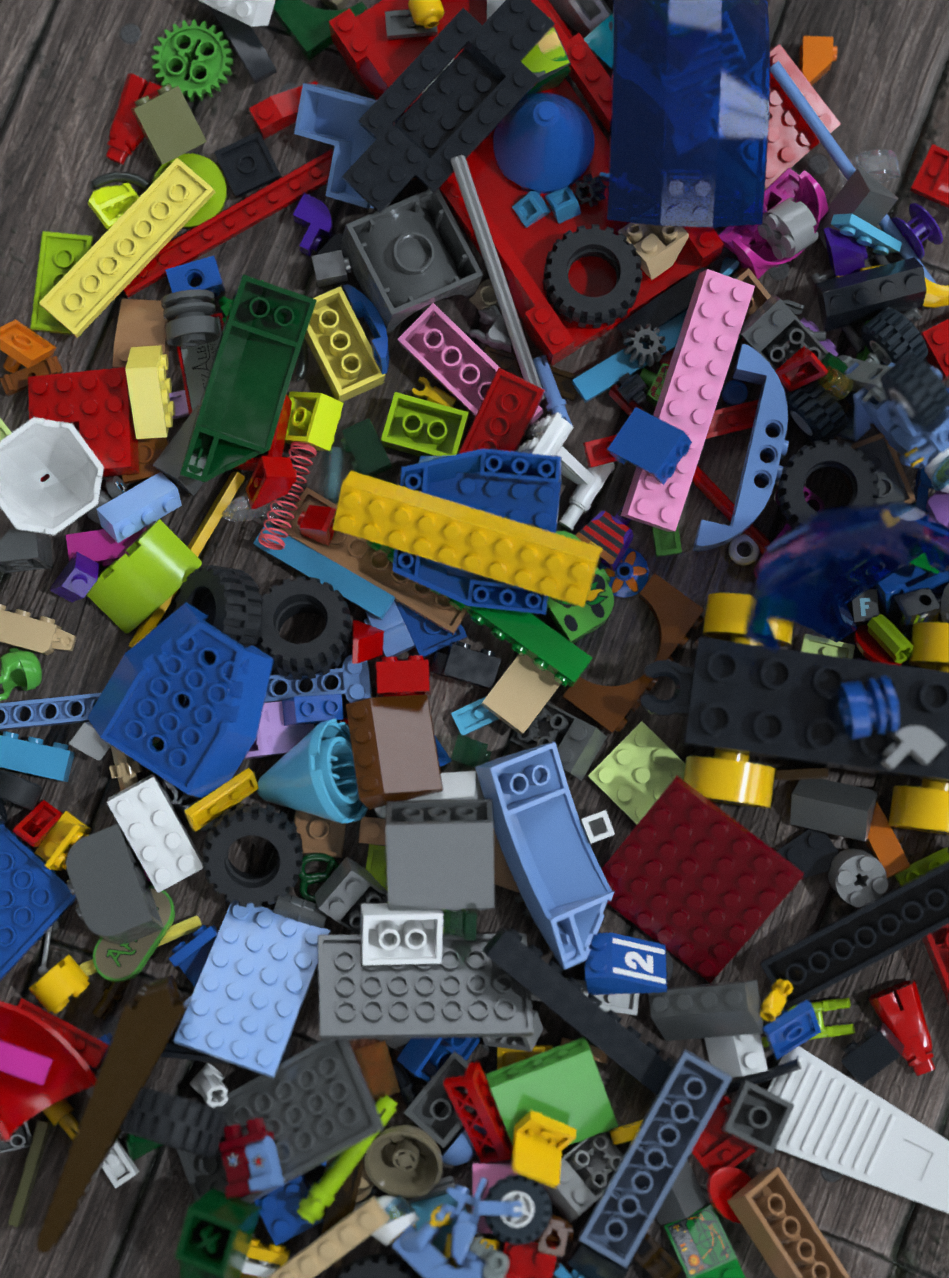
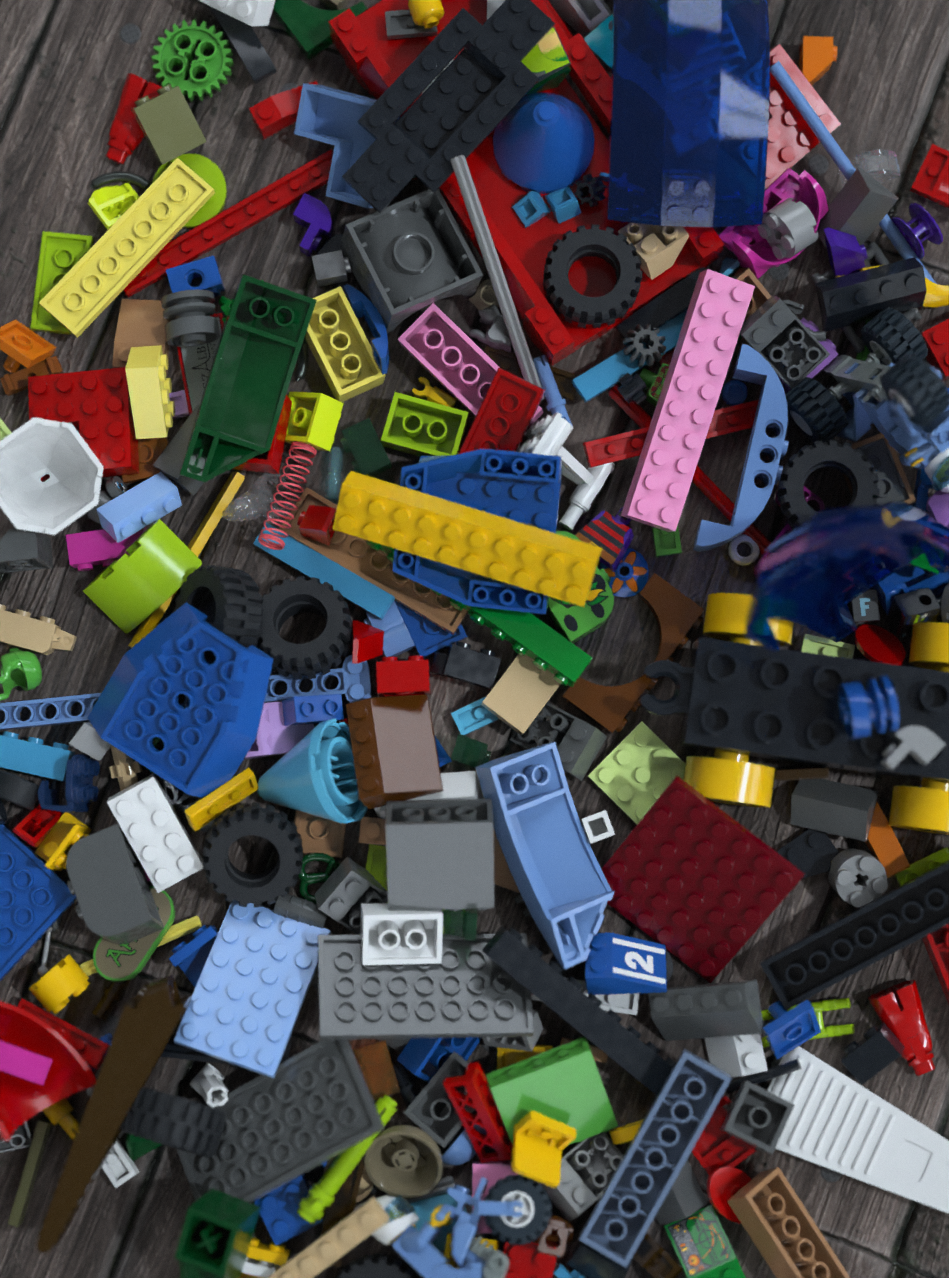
(76, 578): dark purple slope -> none
(79, 786): none -> dark blue piece
(247, 164): black plate -> none
(250, 1159): hips -> none
(270, 480): red slope -> none
(650, 444): blue panel -> none
(775, 1000): yellow arm -> none
(800, 369): red slope -> none
(835, 379): clear yellow leg -> none
(866, 233): medium azure plate -> none
(890, 638): lime axle -> none

